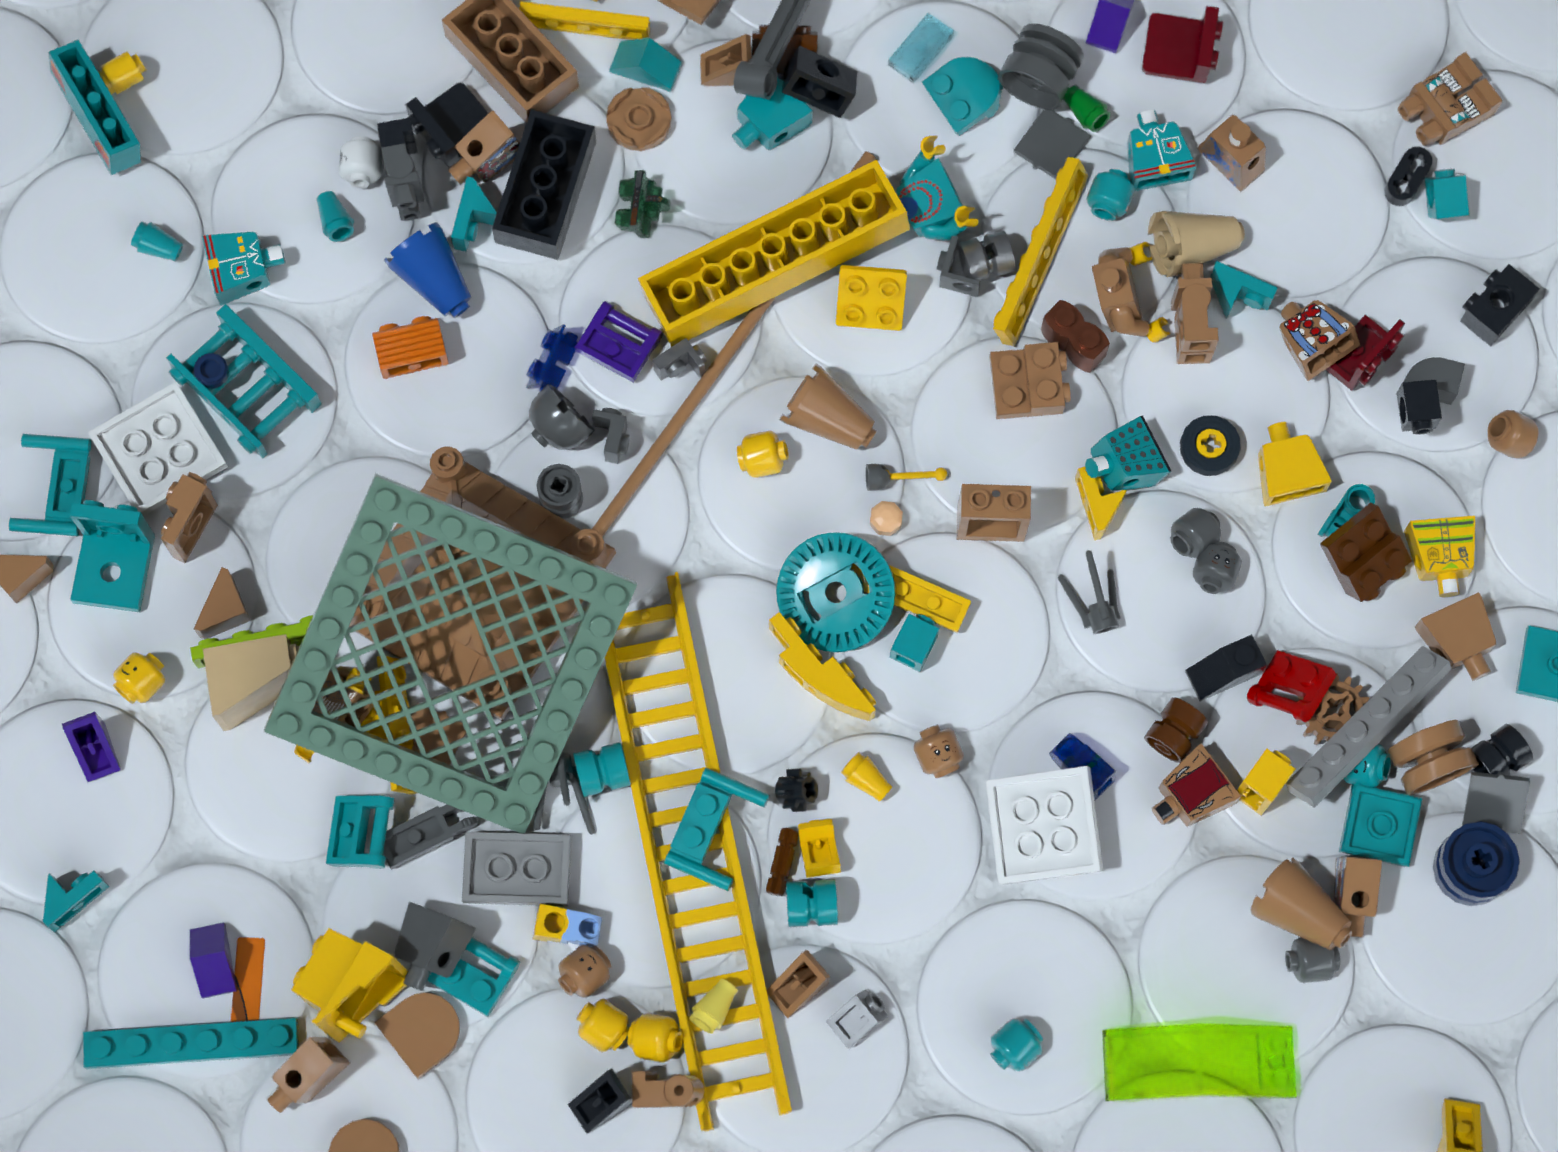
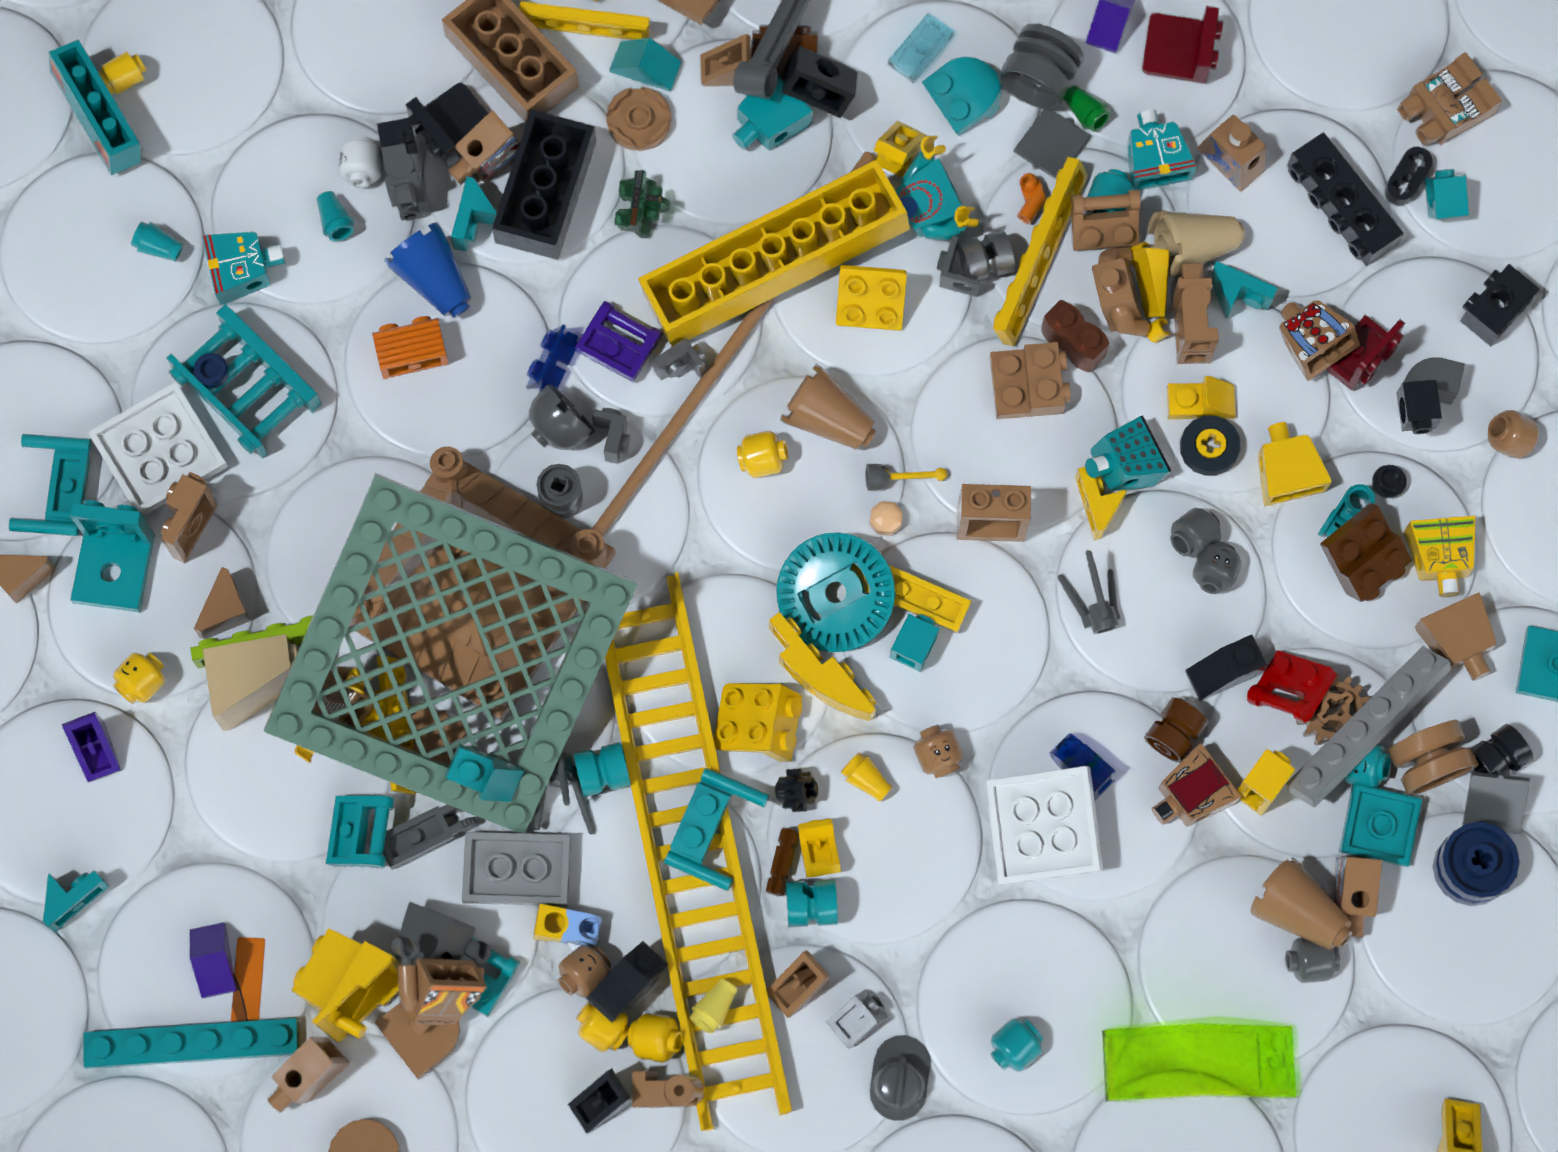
(439, 988): none -> medium nougat torso
(486, 774): none -> teal slope
(627, 981): none -> black slope
(758, 719): none -> yellow bracket
(898, 148): none -> yellow slope
(899, 1078): none -> dark grey piece
(1033, 196): none -> orange arm
(1105, 228): none -> medium nougat plate
(1152, 278): none -> yellow slope
(1201, 399): none -> yellow slope
(1323, 156): none -> black brick
(1389, 481): none -> black plate

